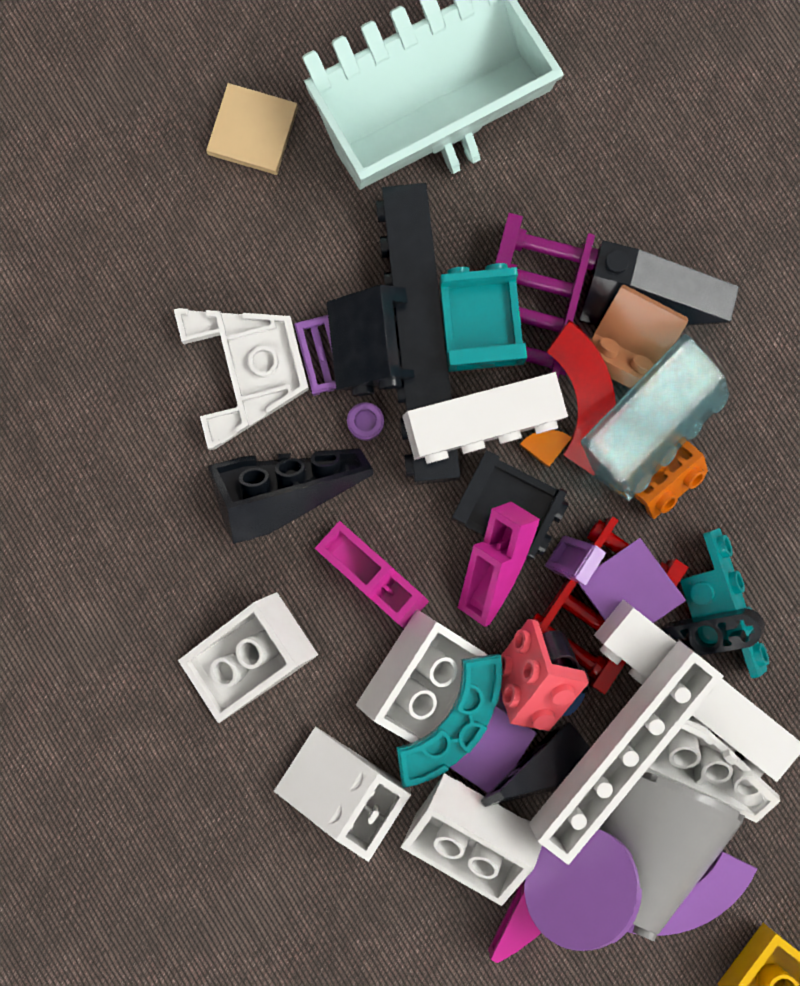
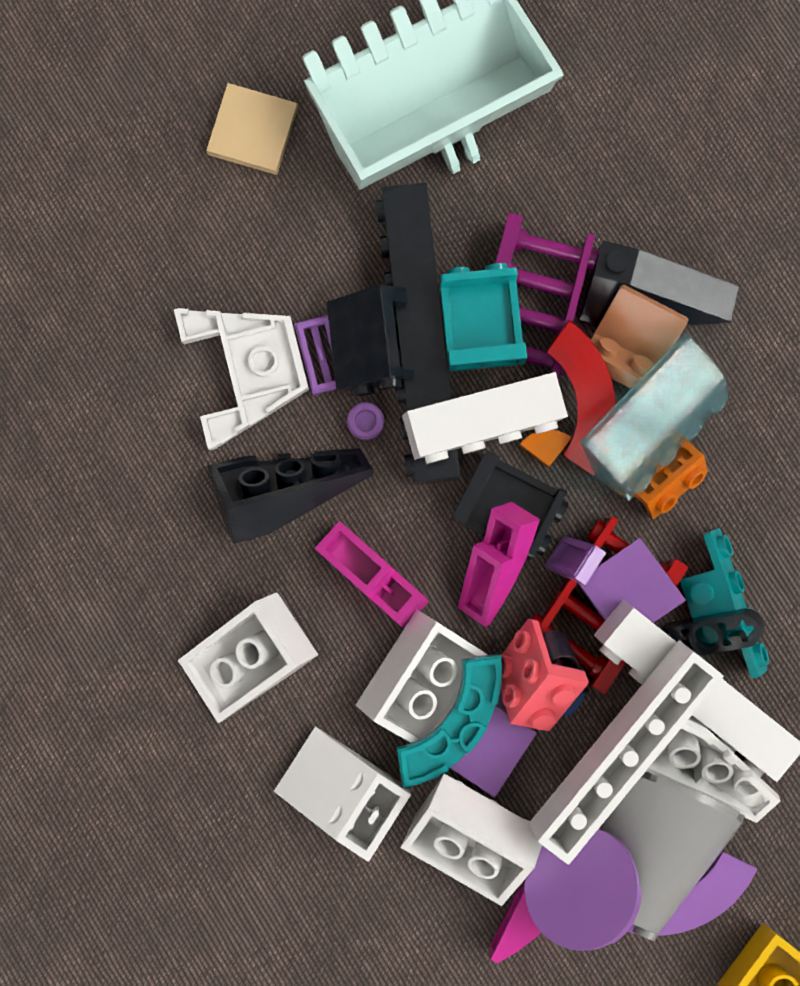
(542, 767): black slope -> none

